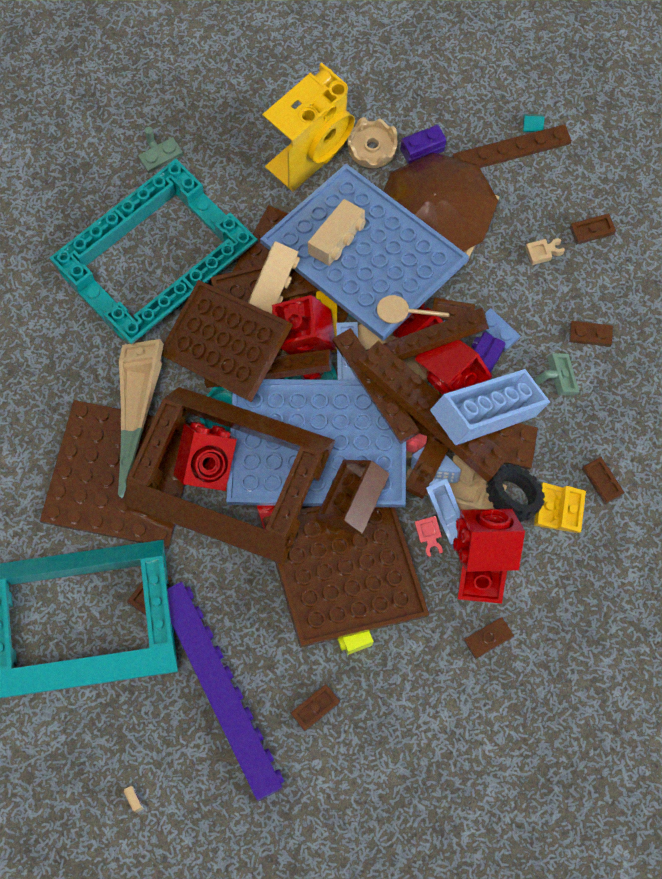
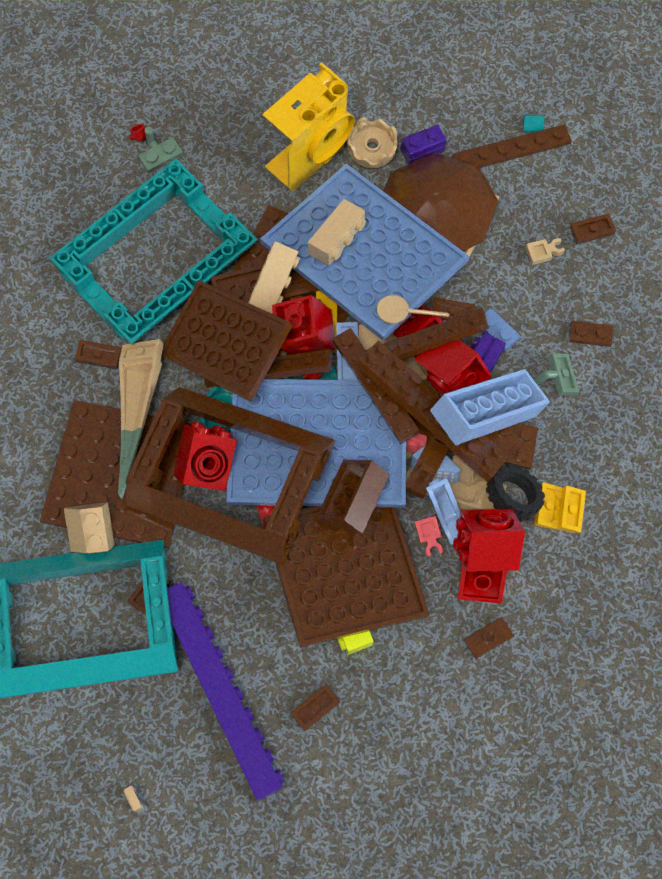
(89, 528): none -> tan slope
(98, 354): none -> reddish brown plate
(138, 132): none -> red plate
(603, 480): reddish brown plate -> none

